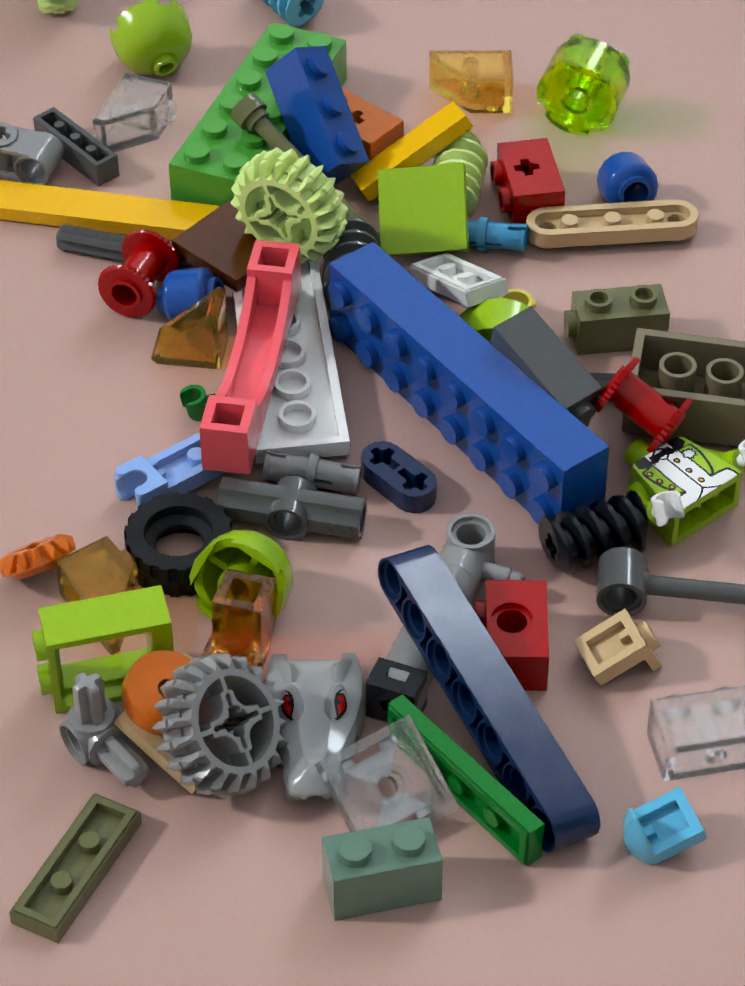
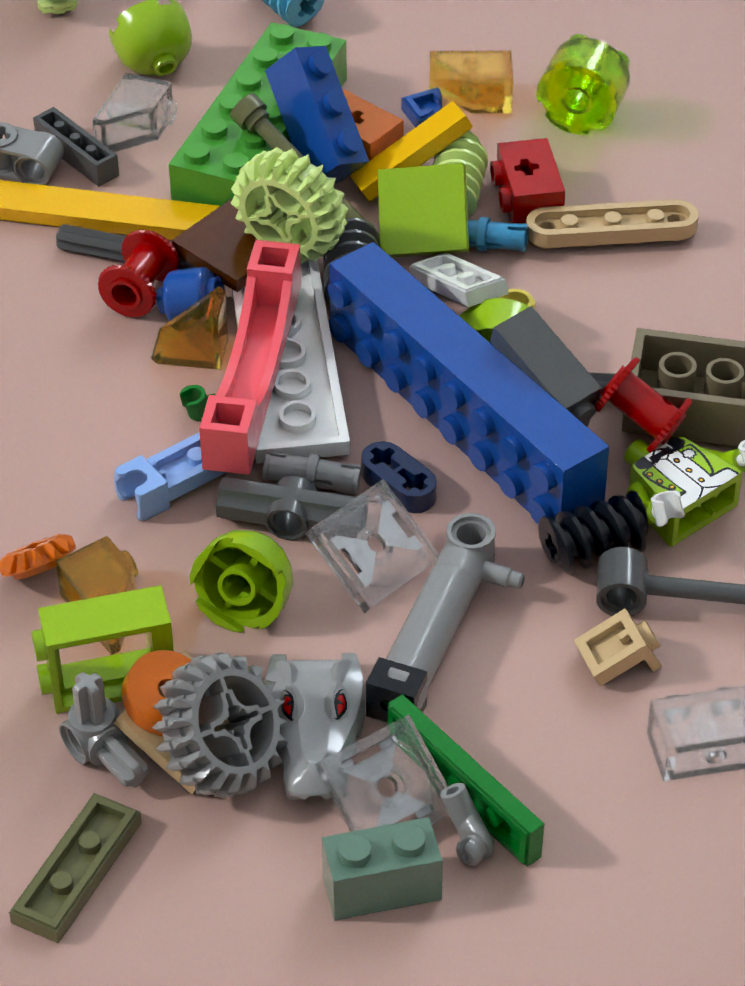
(168, 516): black tyre -> none
(243, 616): clear orange brick -> none
(380, 574): none -> clear piece
(421, 105): none -> blue tile
(475, 840): none -> light grey arm
(488, 695): dark blue beam -> none
(518, 624): red brick -> none
(610, 316): olive brick -> none
(626, 179): blue head -> none
(662, 828): medium azure plate -> none

